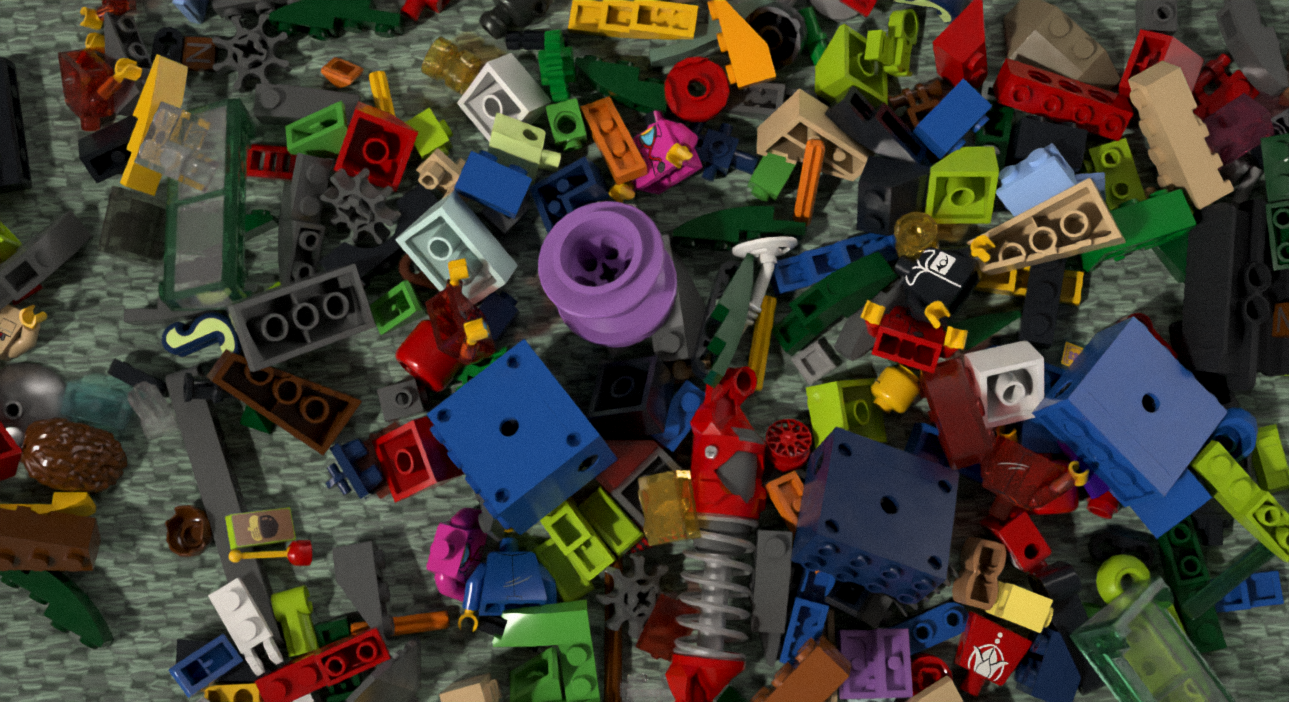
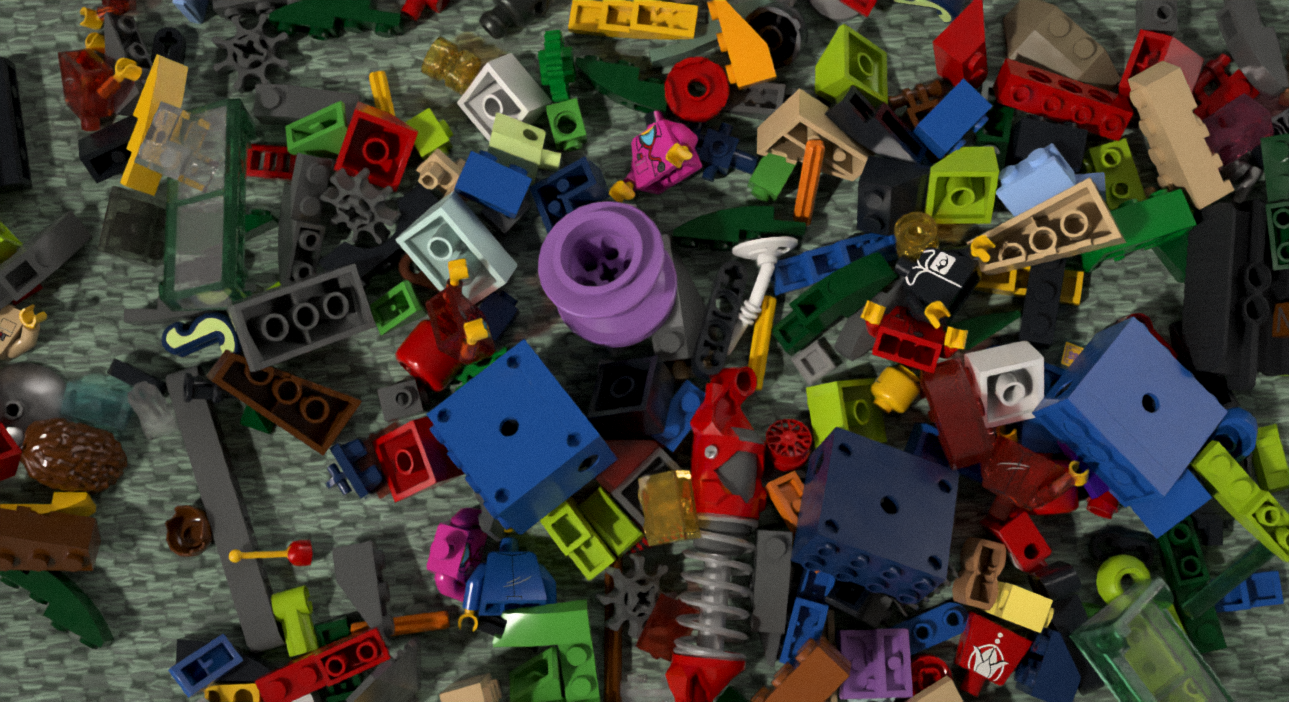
(199, 54): reddish brown tile -> none
(245, 623): white hinge -> none
(260, 528): tile -> none
(341, 72): orange slope -> none
(529, 40): black axle -> none
(569, 579): lime tile -> none
(613, 140): orange plate -> none
(732, 313): dark green slope -> none
(816, 39): green pin -> none
(897, 46): lime piece -> none

